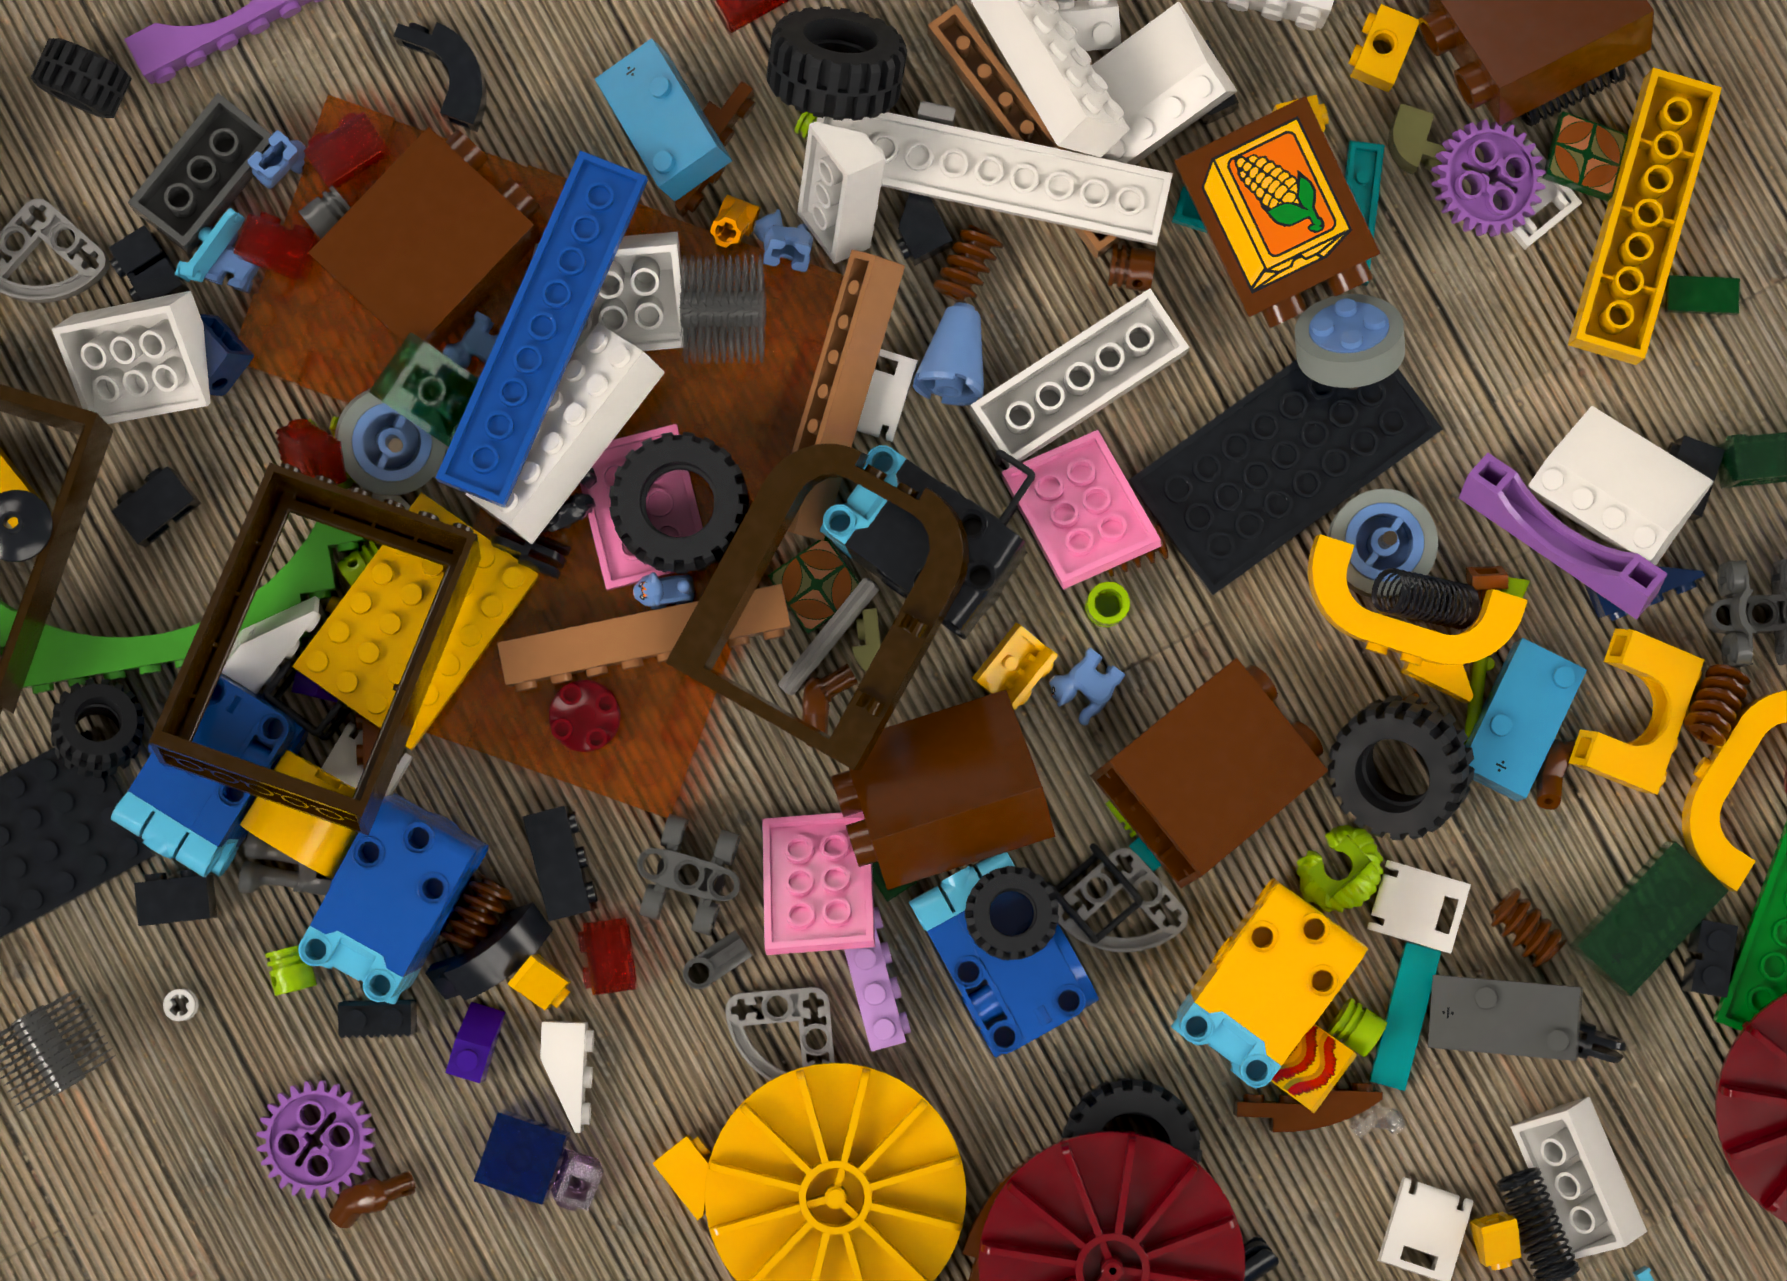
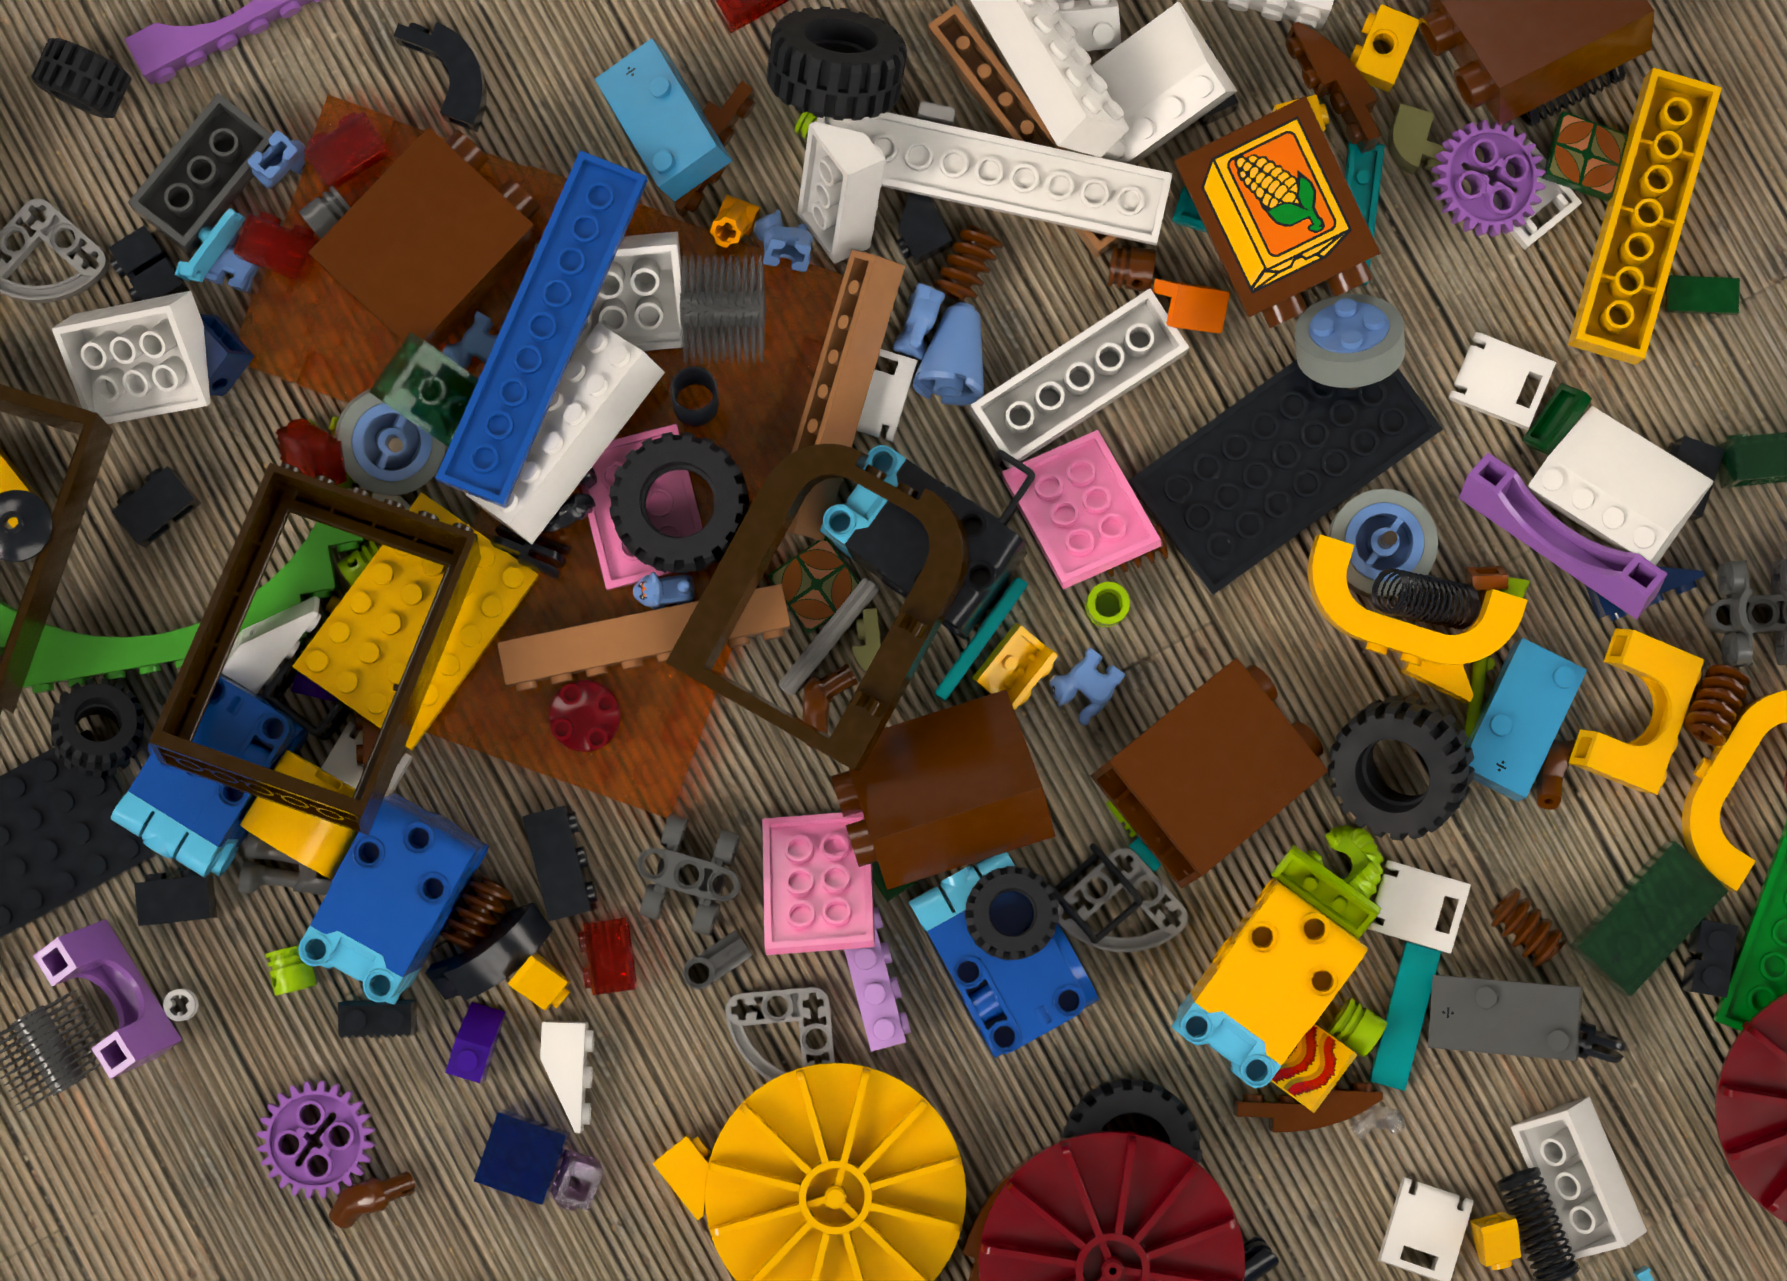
(101, 958): none -> medium lavender arch
(692, 376): none -> black piece
(918, 321): none -> medium blue animal
(980, 639): none -> teal tile
(1194, 305): none -> orange panel
(1326, 891): none -> lime tile
(1331, 72): none -> reddish brown slope
(1496, 377): none -> white container
(1556, 419): none -> dark green tile

